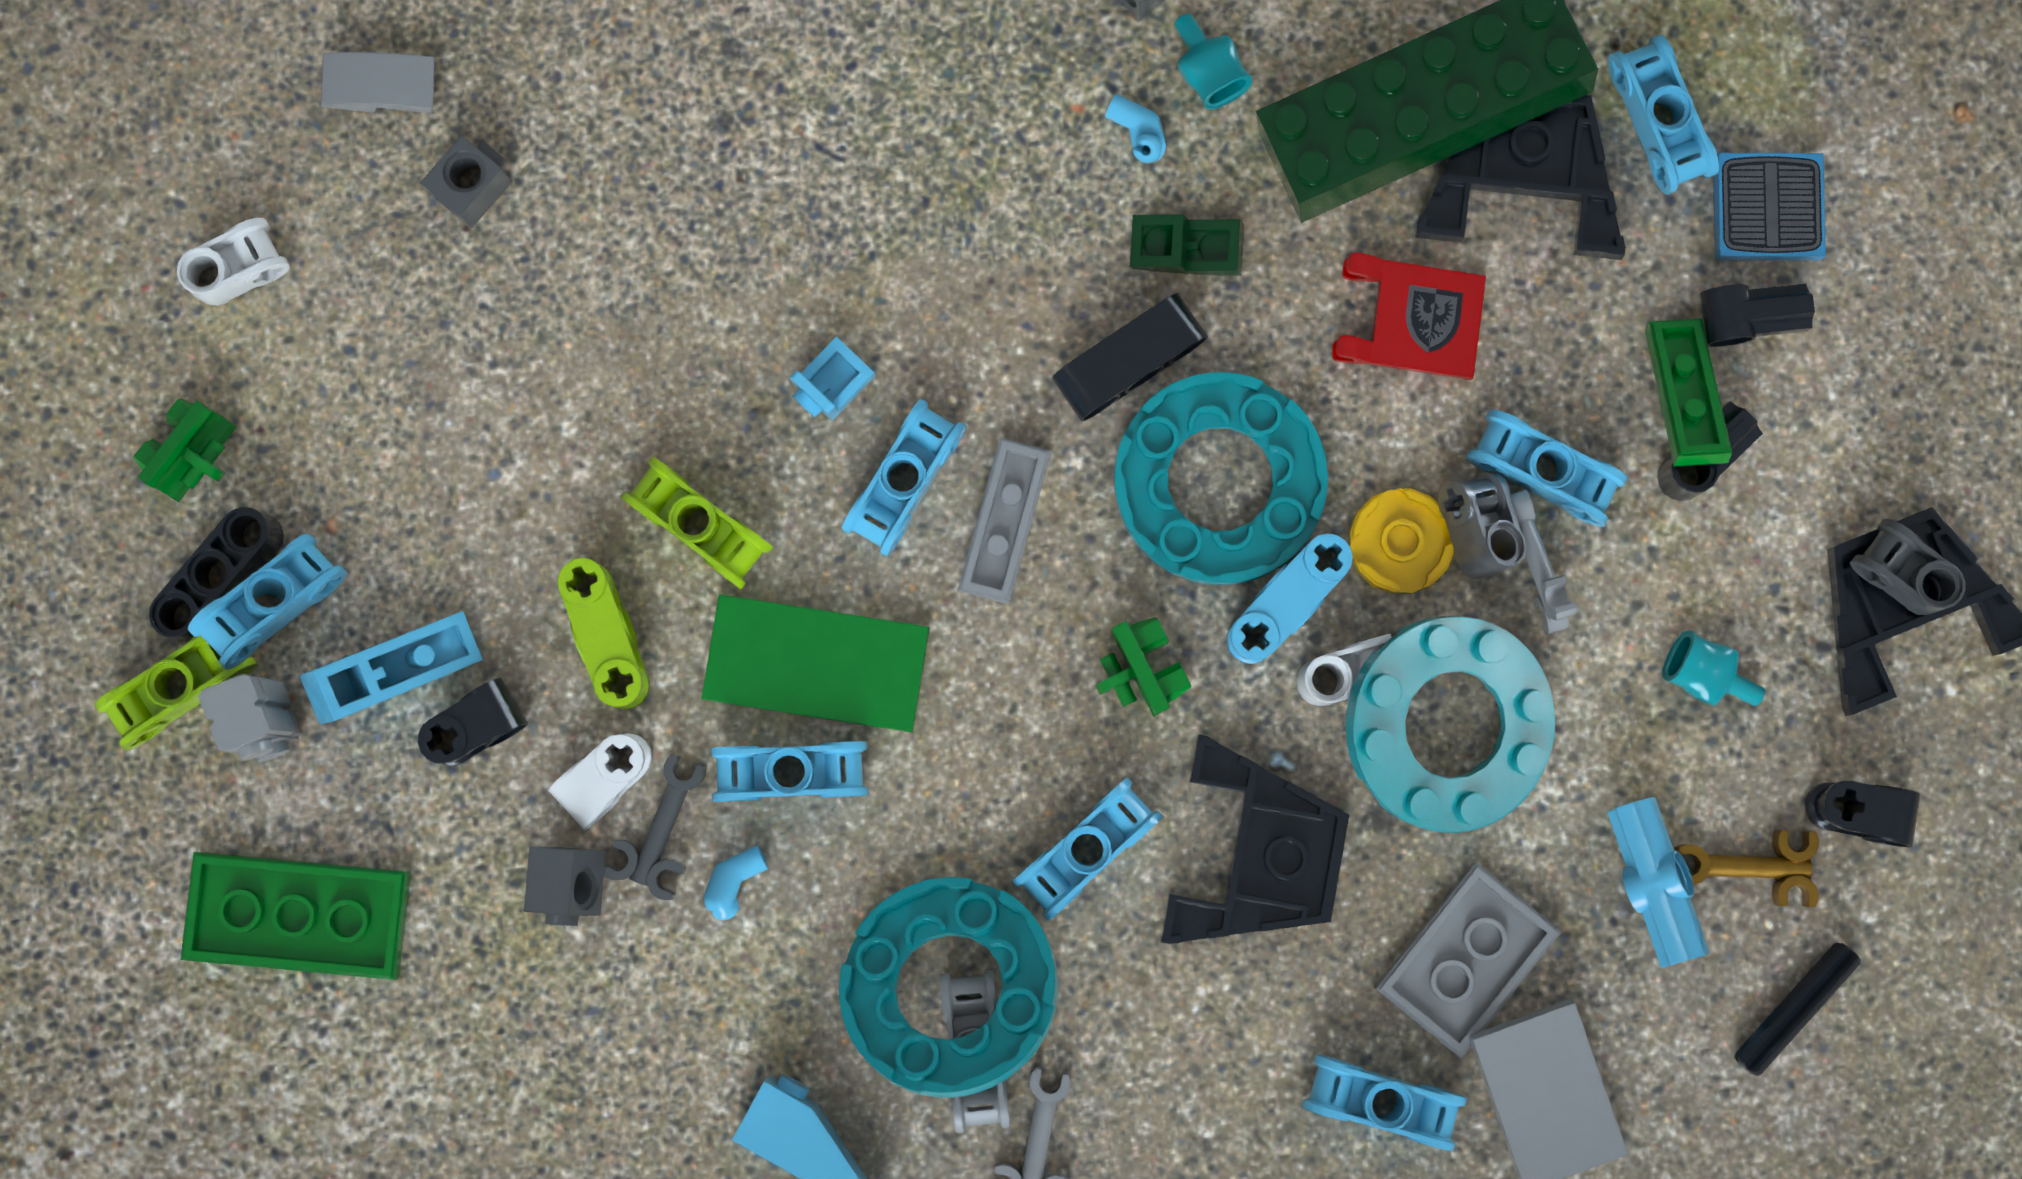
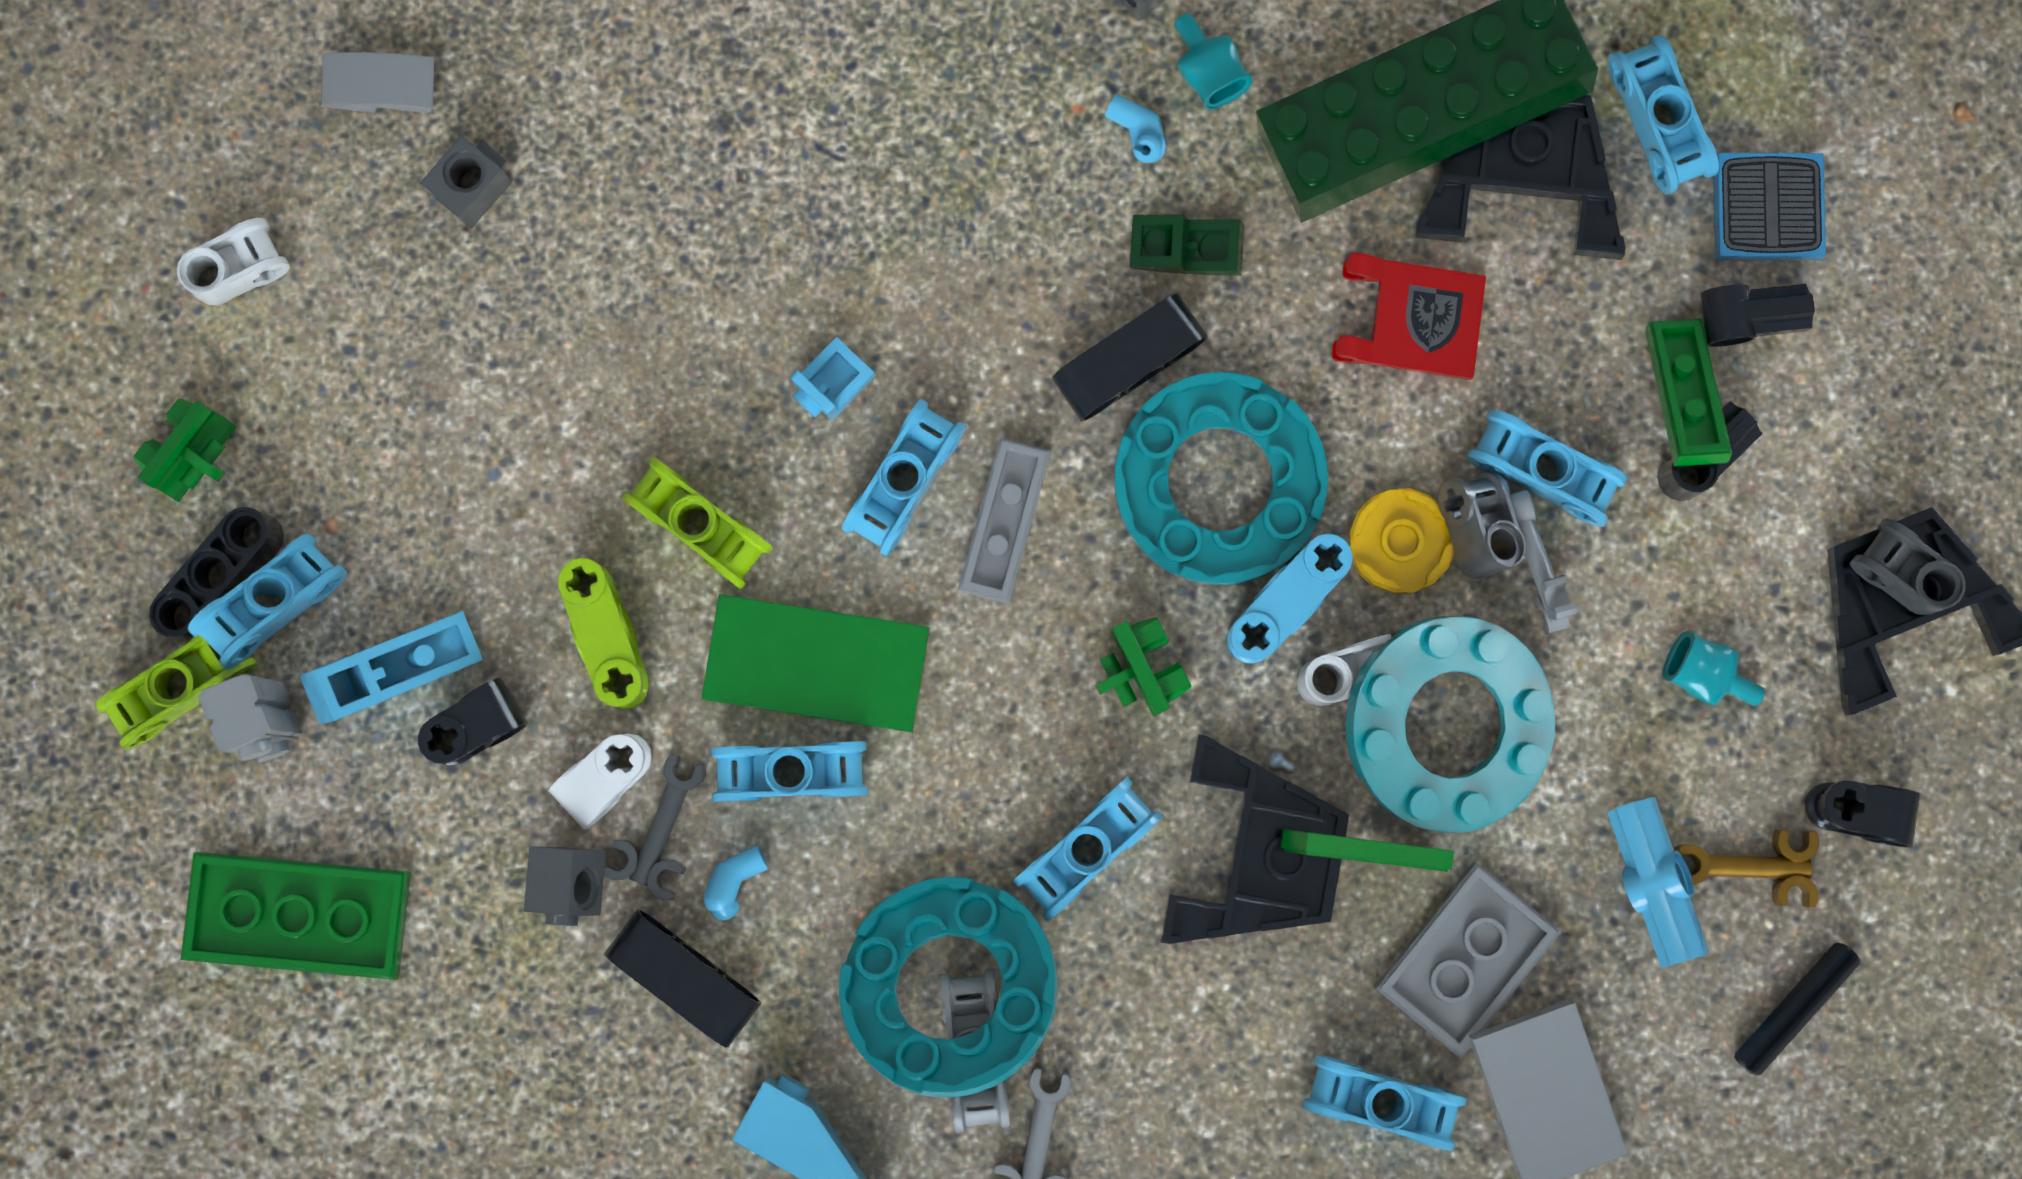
(682, 978): none -> black beam
(1367, 850): none -> green tile

